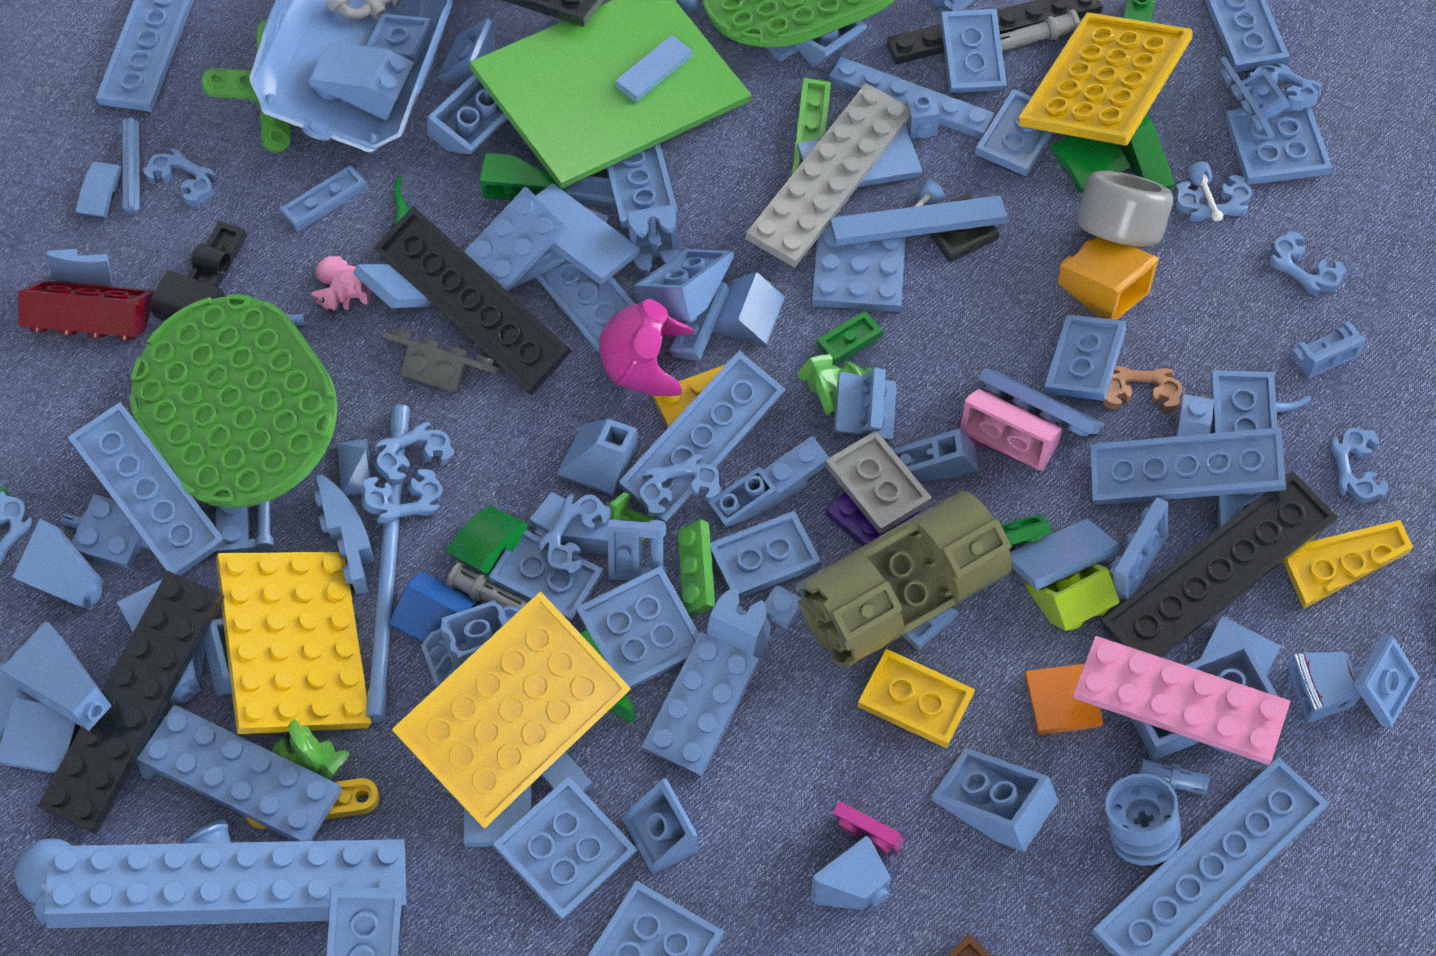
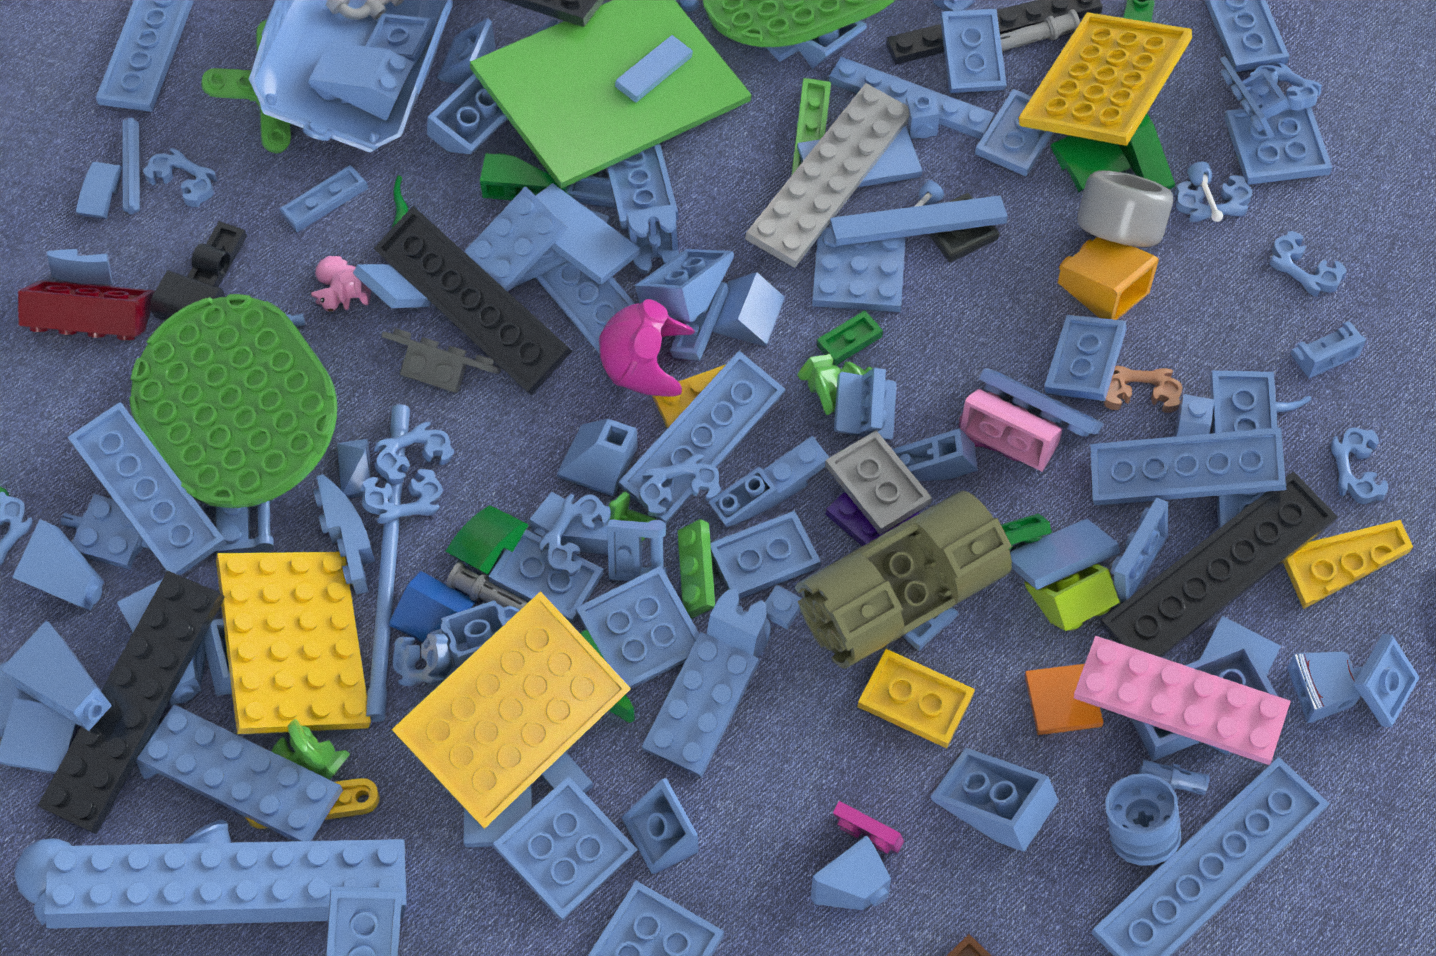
(406, 656): none -> medium blue helmet

